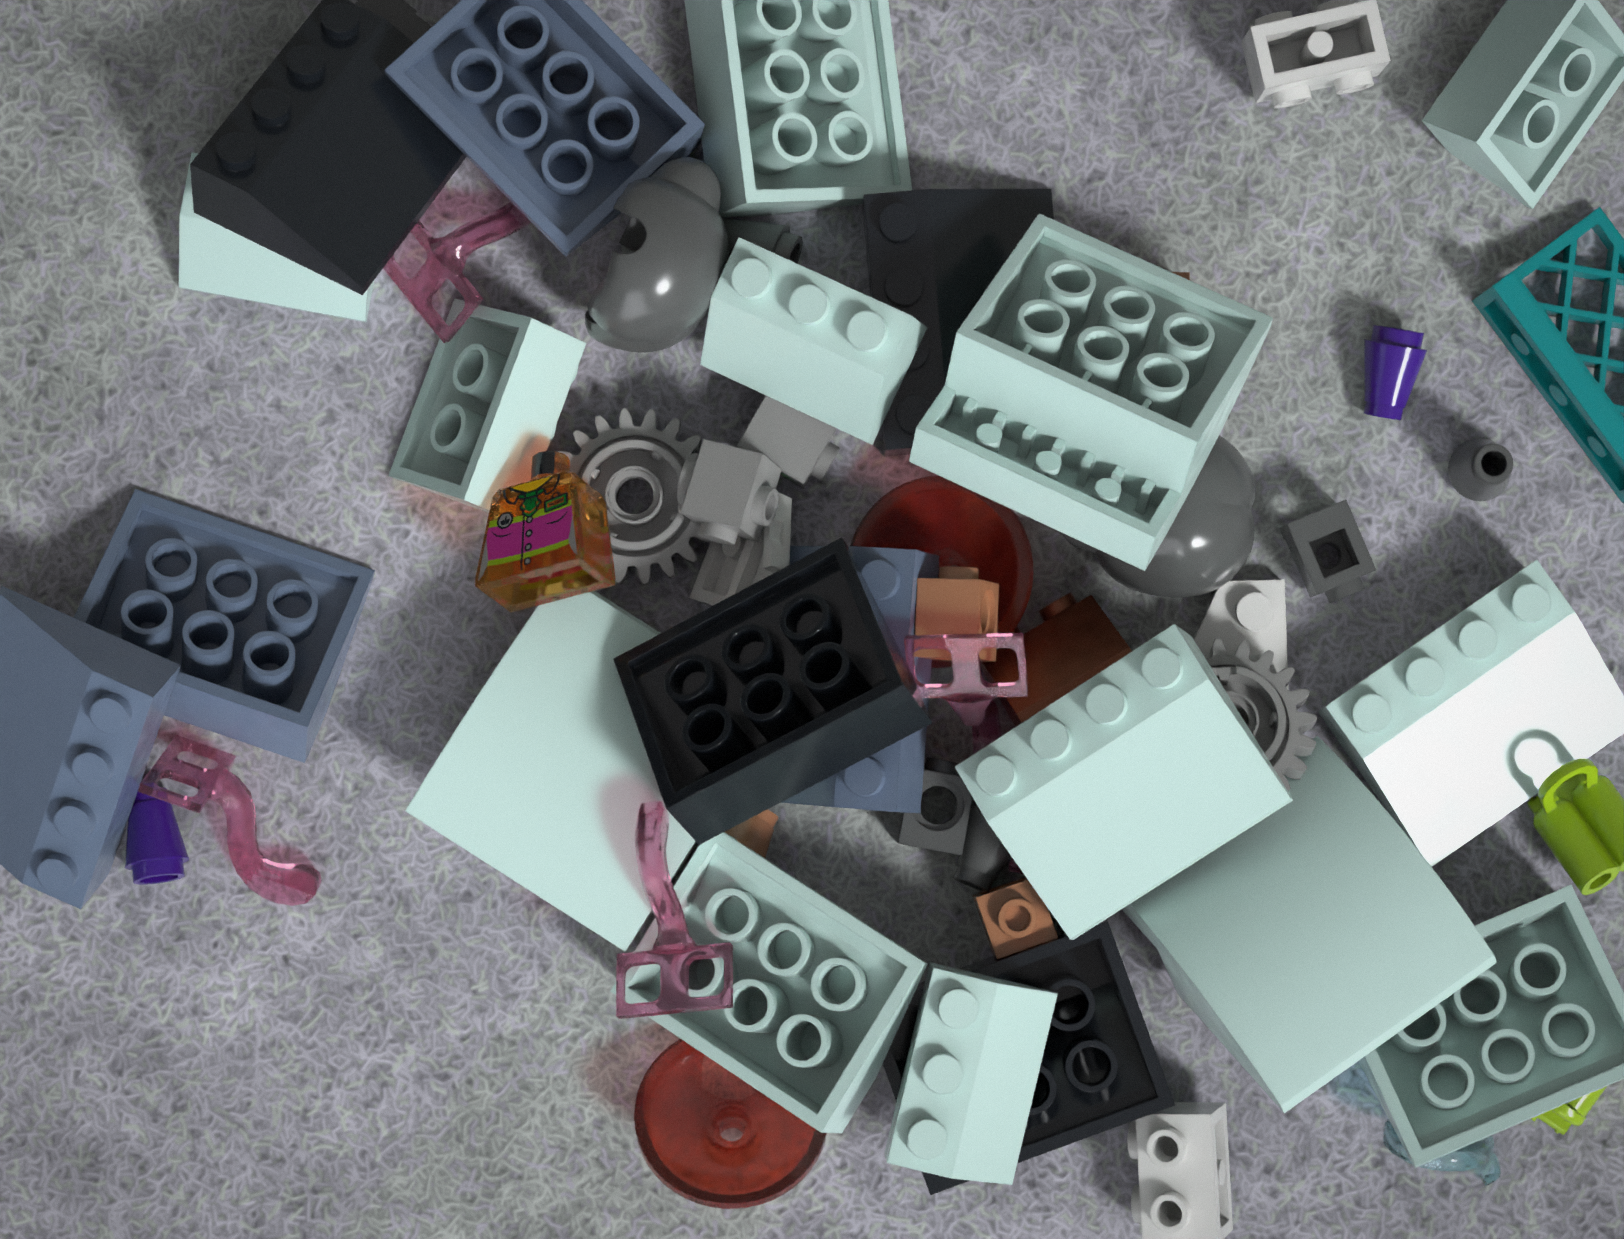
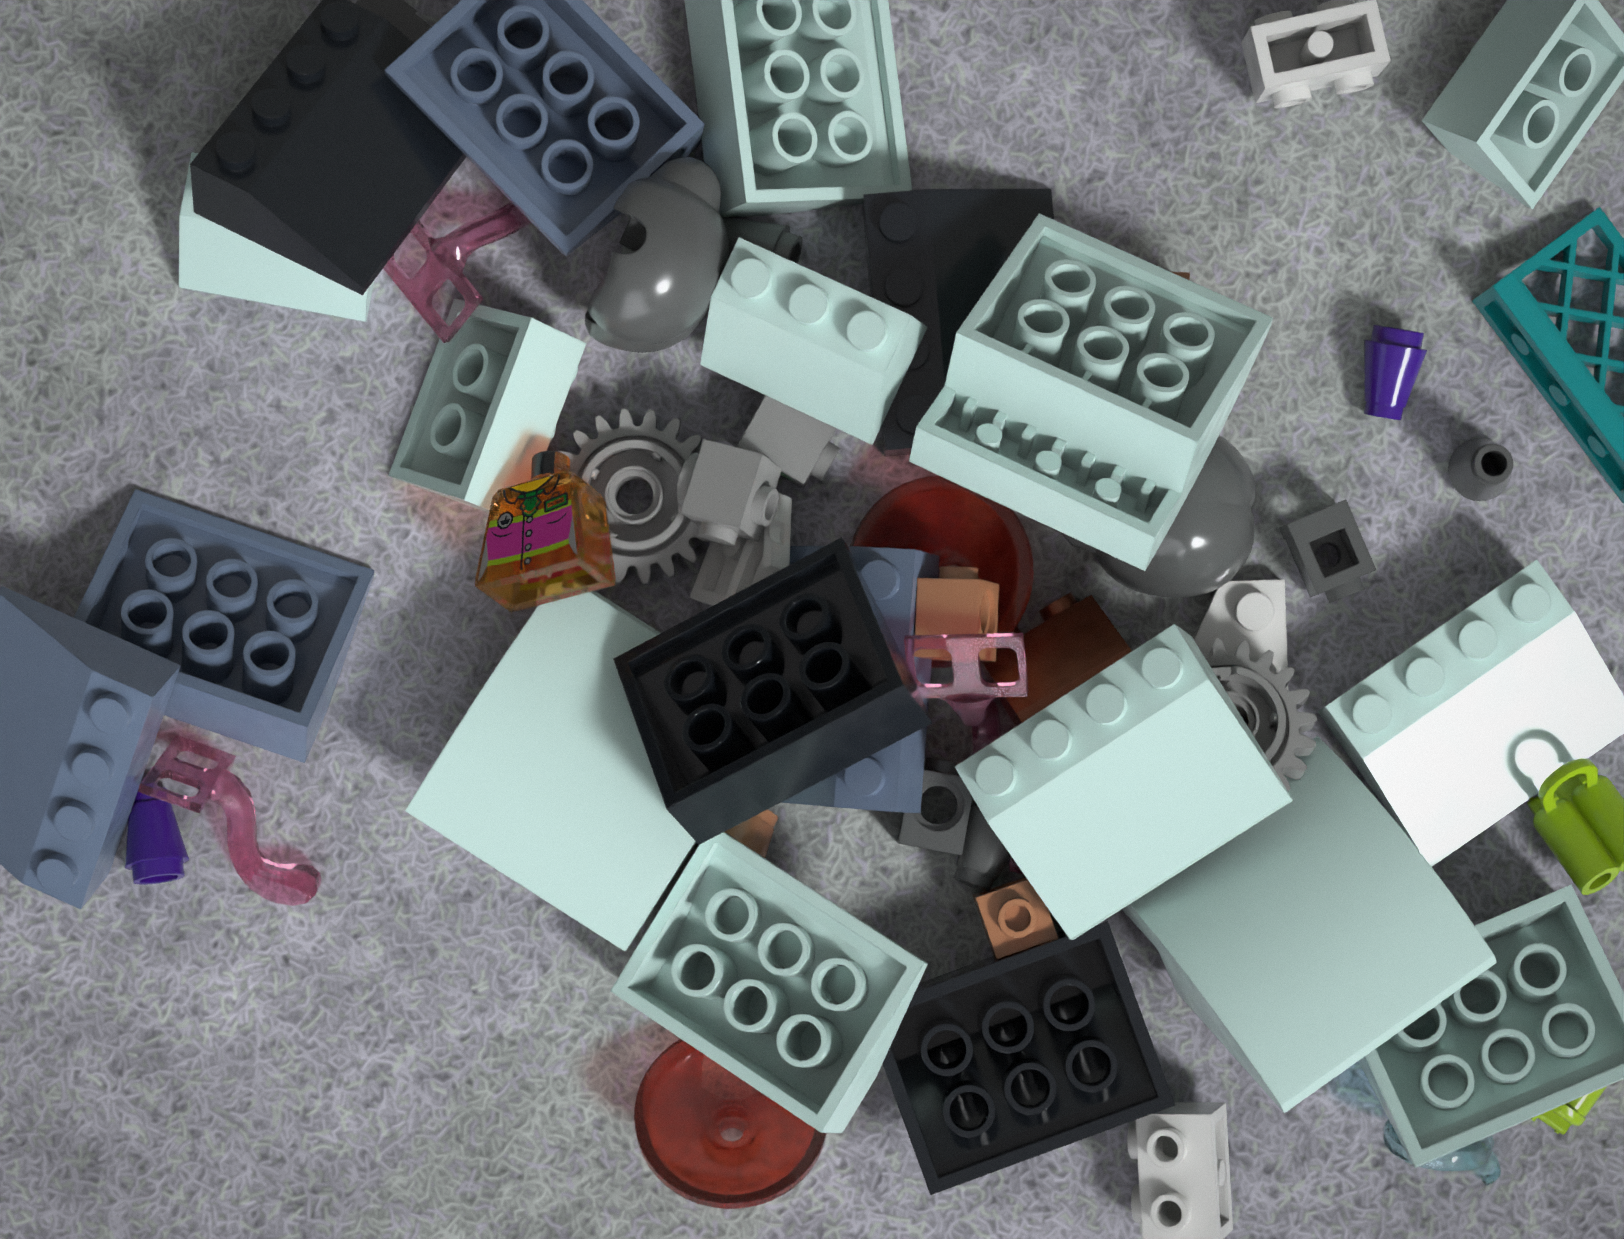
(673, 946): clear pink piece -> none
(969, 1076): light aqua slope -> none

